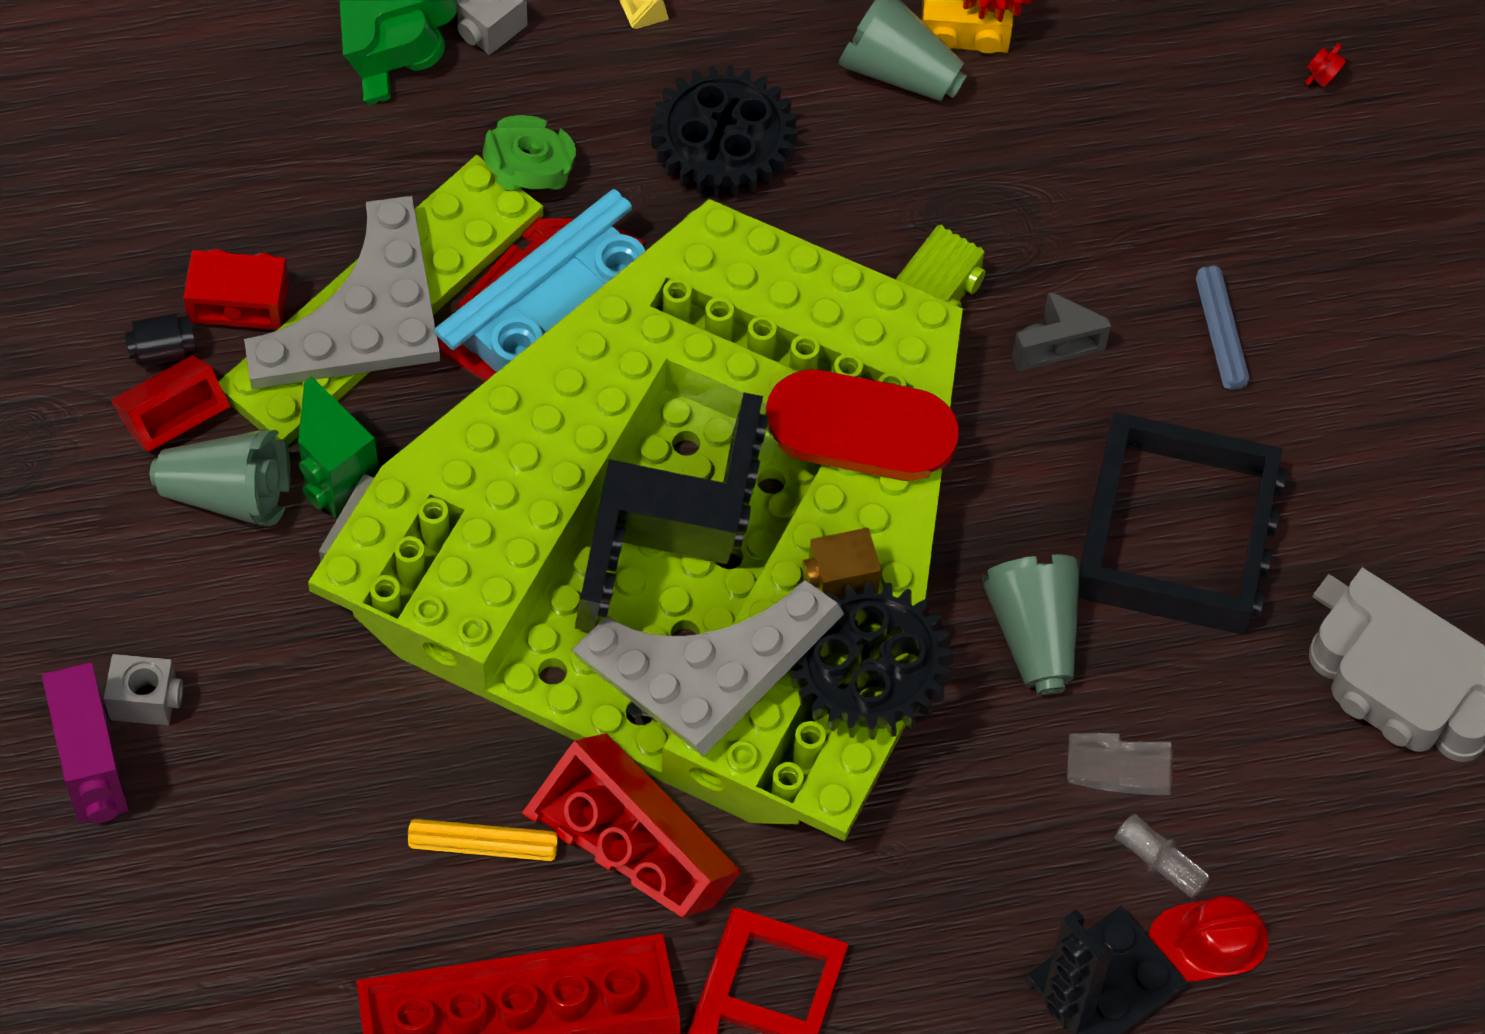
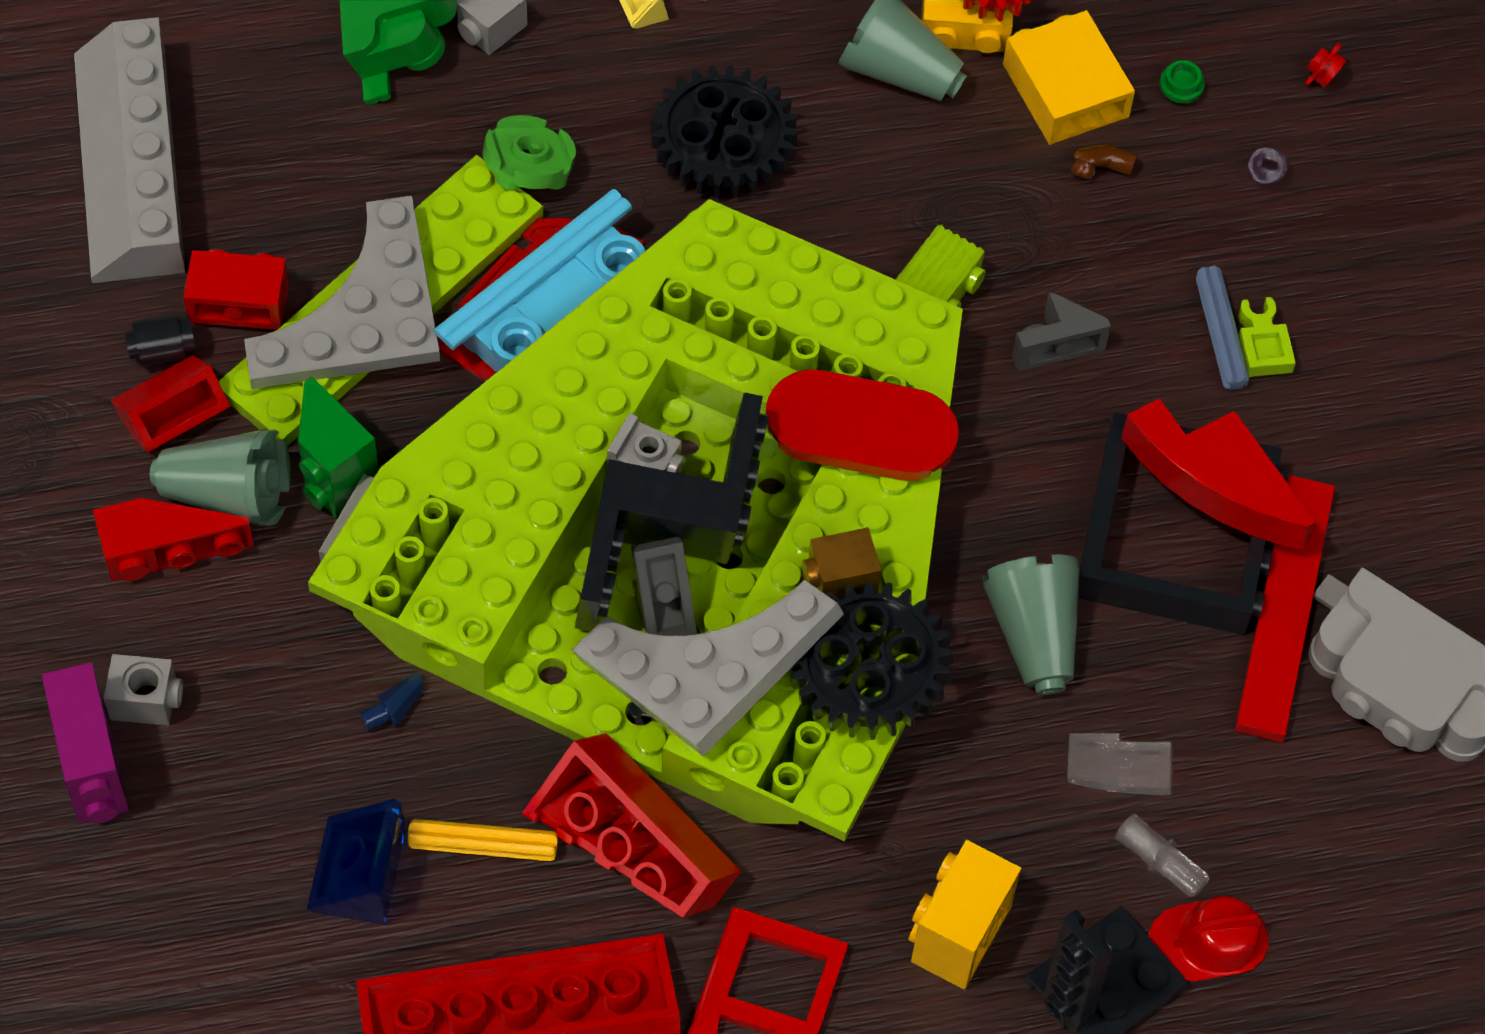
(128, 153): none -> light grey slope
(159, 535): none -> red slope
(359, 863): none -> clear blue slope
(393, 703): none -> dark blue bar
(646, 447): none -> light grey brick
(663, 588): none -> dark grey slope
(963, 913): none -> yellow brick
(1068, 77): none -> yellow brick
(1104, 156): none -> reddish brown arm
(1182, 82): none -> green plate
(1220, 473): none -> red slope
(1265, 345): none -> lime plate
(1266, 174): none -> clear purple hinge
(1283, 622): none -> red tile

